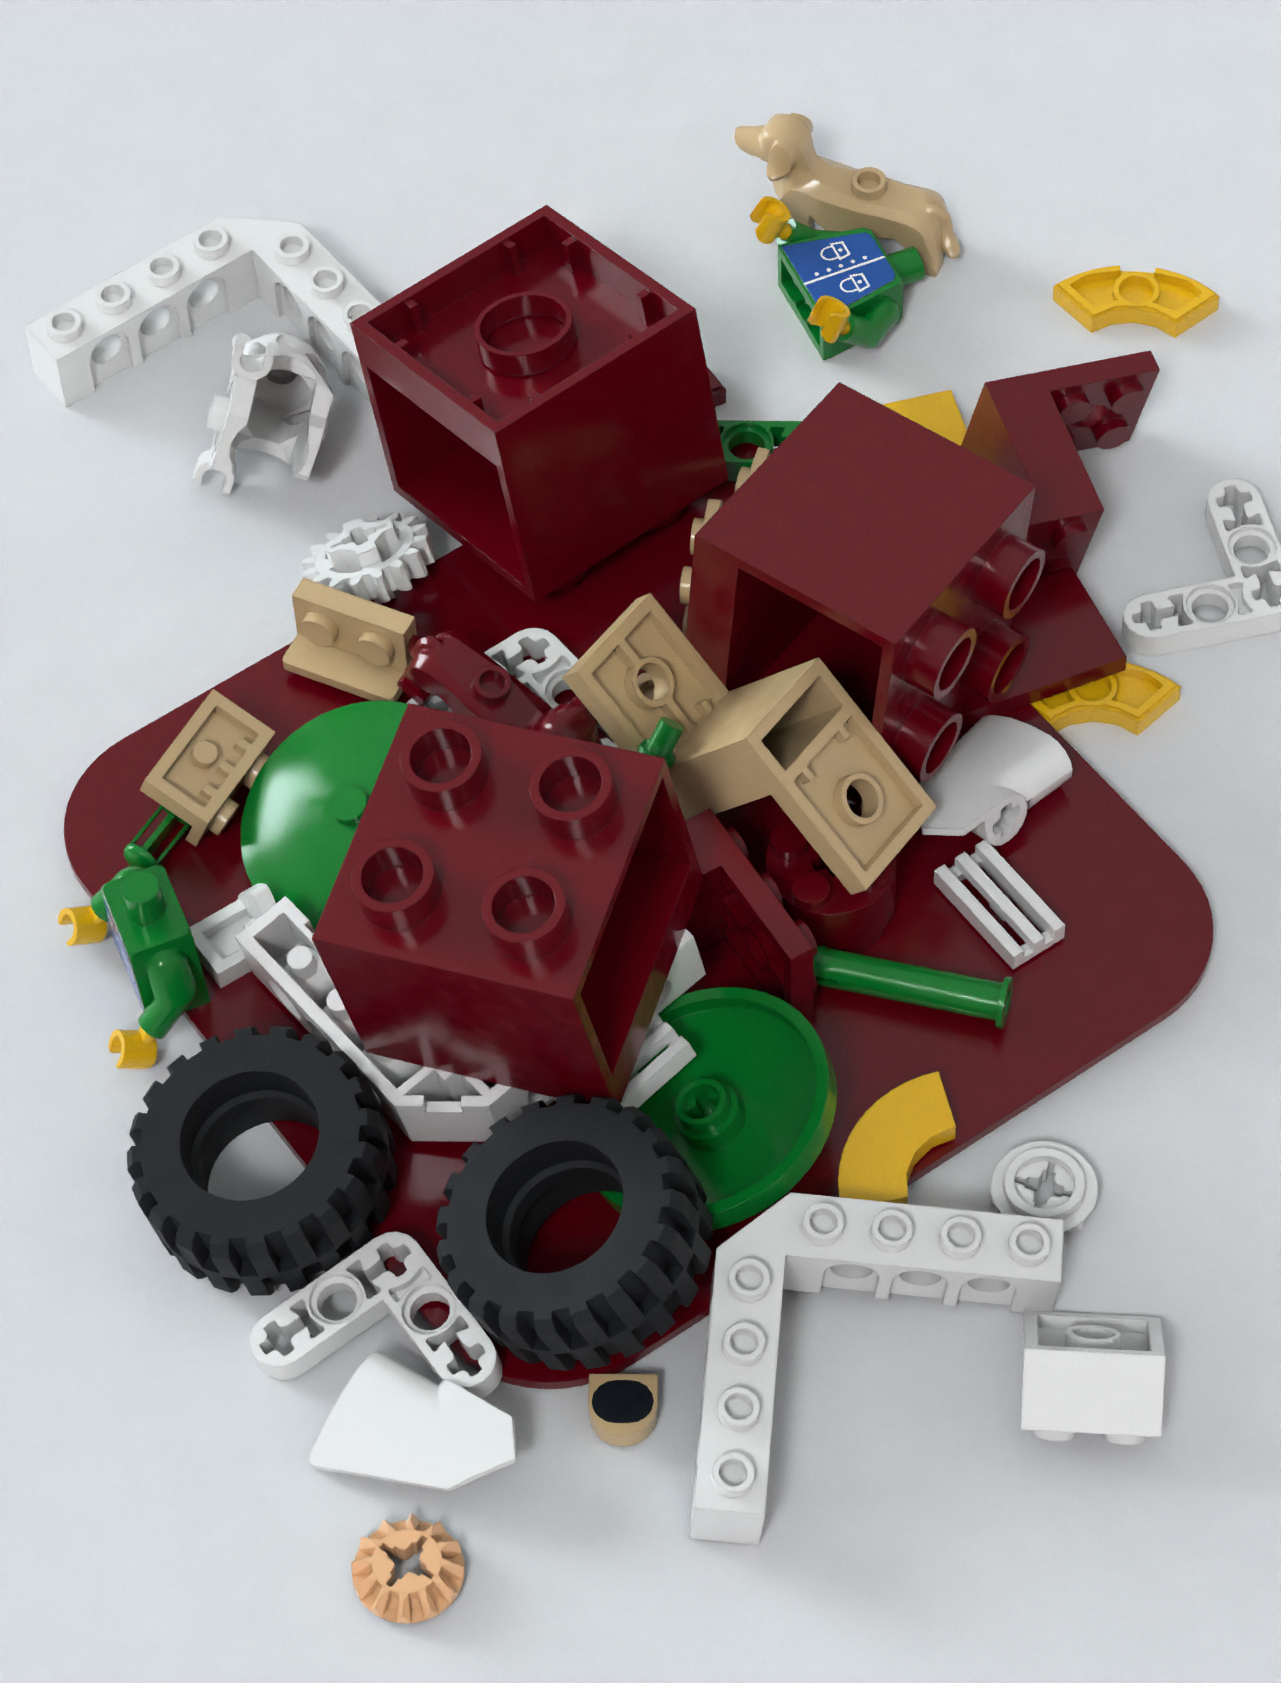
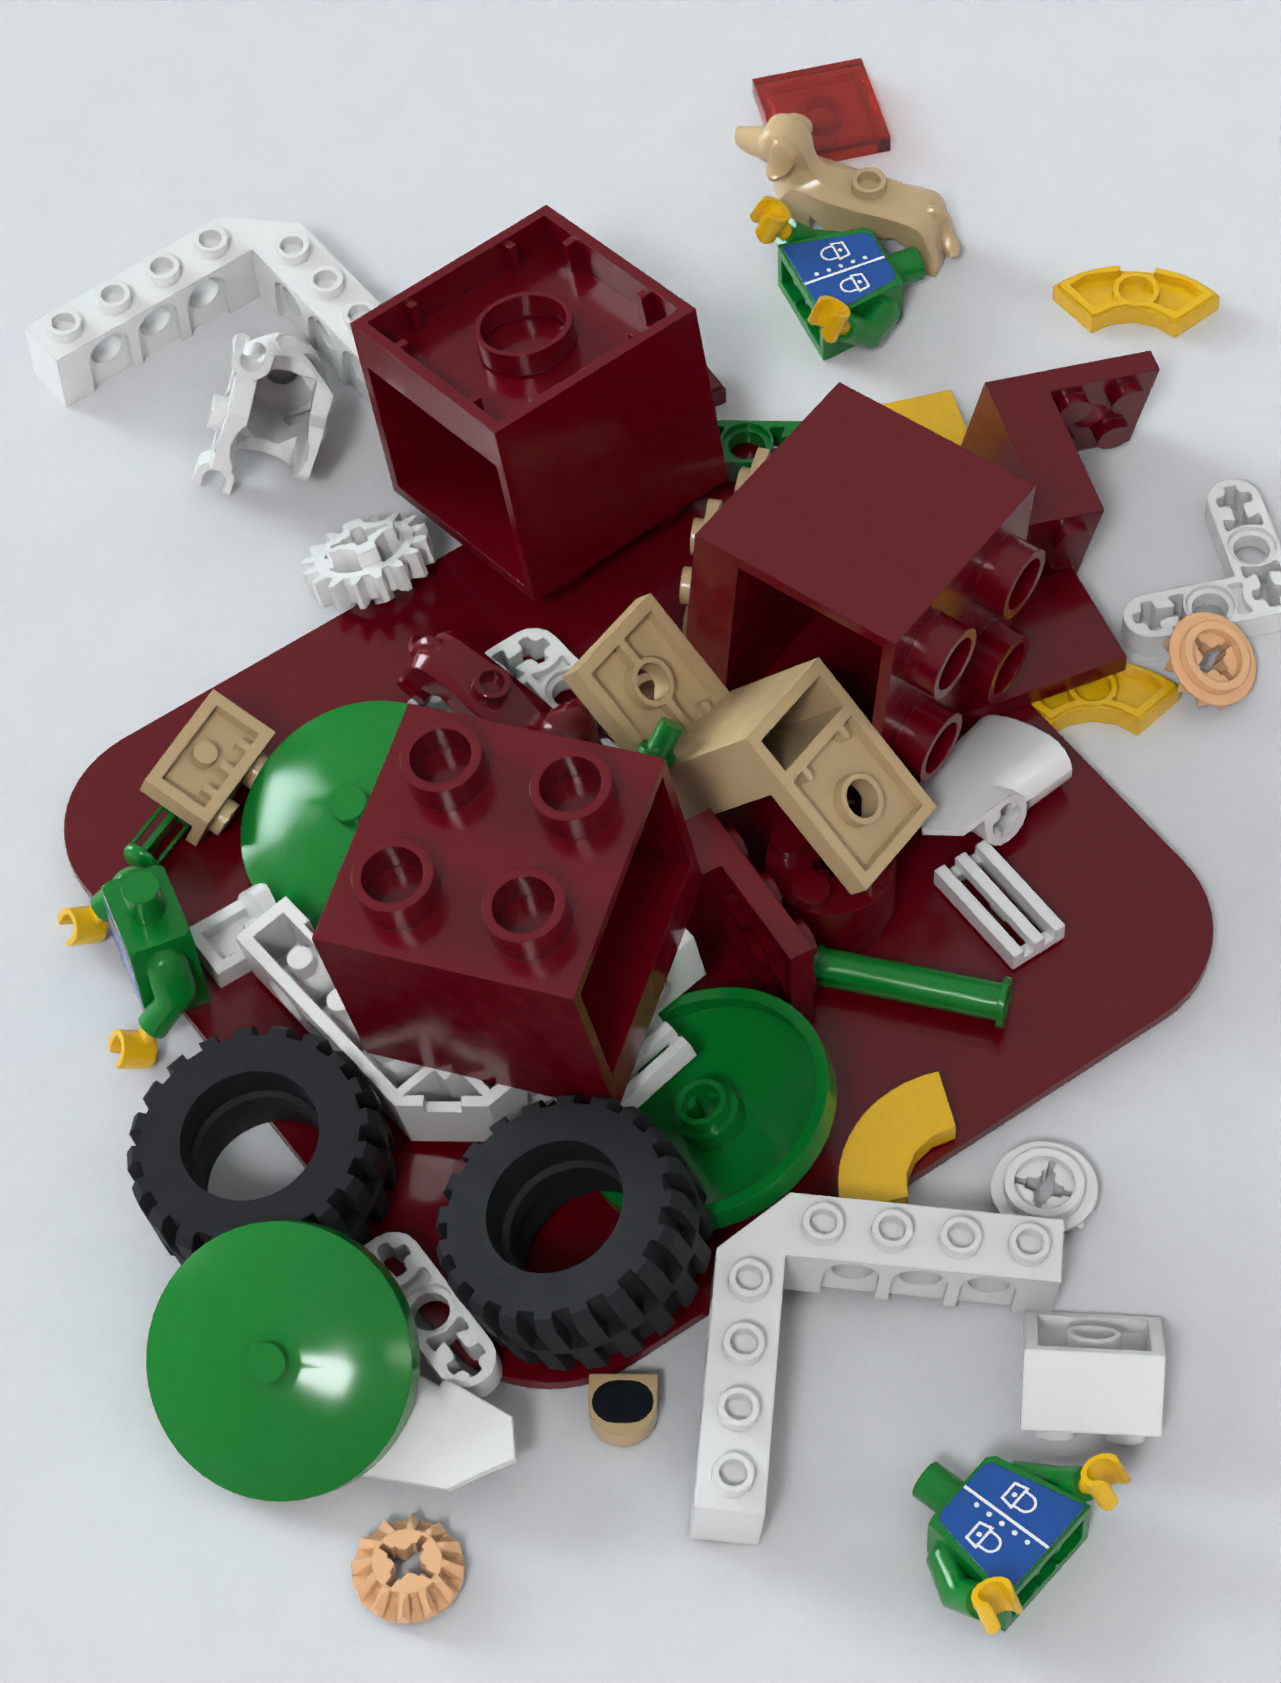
(282, 1360): none -> green dish
(349, 642): tan bracket -> none
(836, 102): none -> clear red tile
(1008, 1529): none -> torso
(1234, 666): none -> light nougat gear

